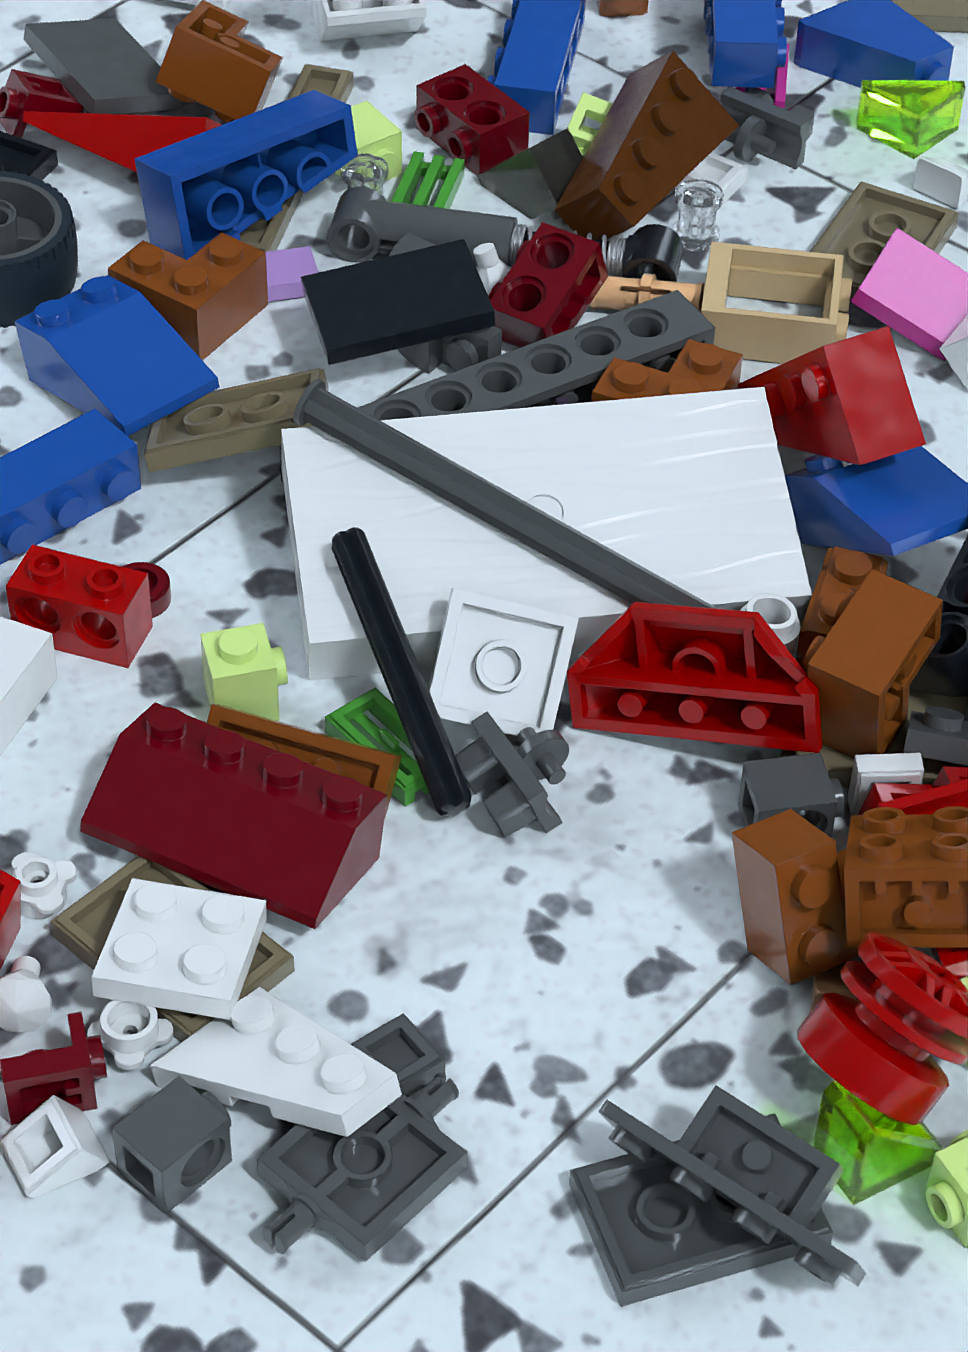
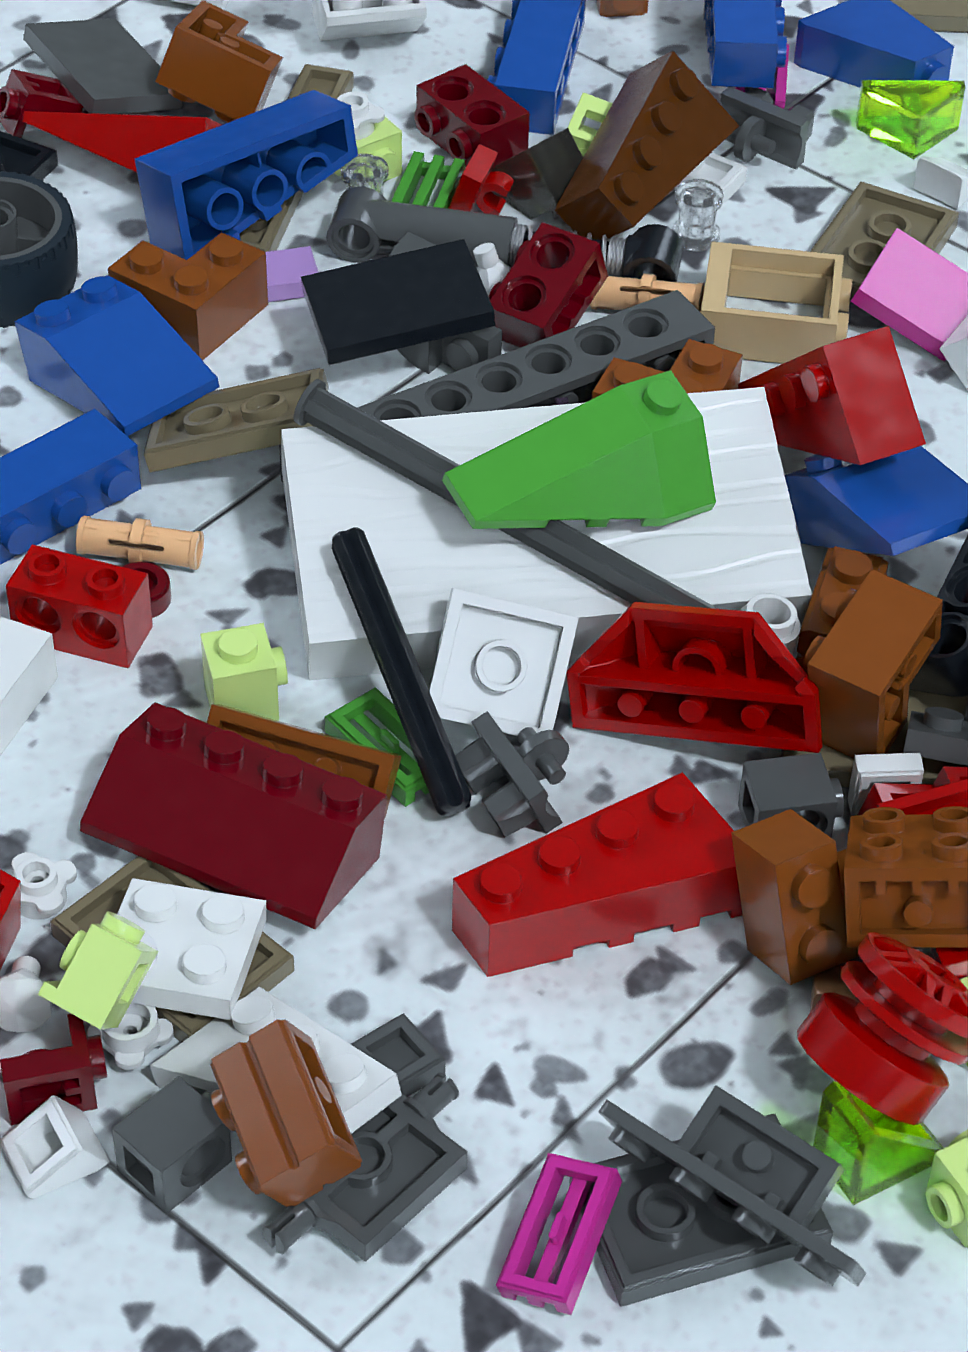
(101, 971): none -> yellowish green brick
(139, 542): none -> light nougat pin
(283, 1114): none -> dark orange brick
(363, 113): none -> white plate
(479, 182): none -> red tile
(566, 1291): none -> dark pink tile
(600, 880): none -> red wedge
(613, 457): none -> bright green wedge

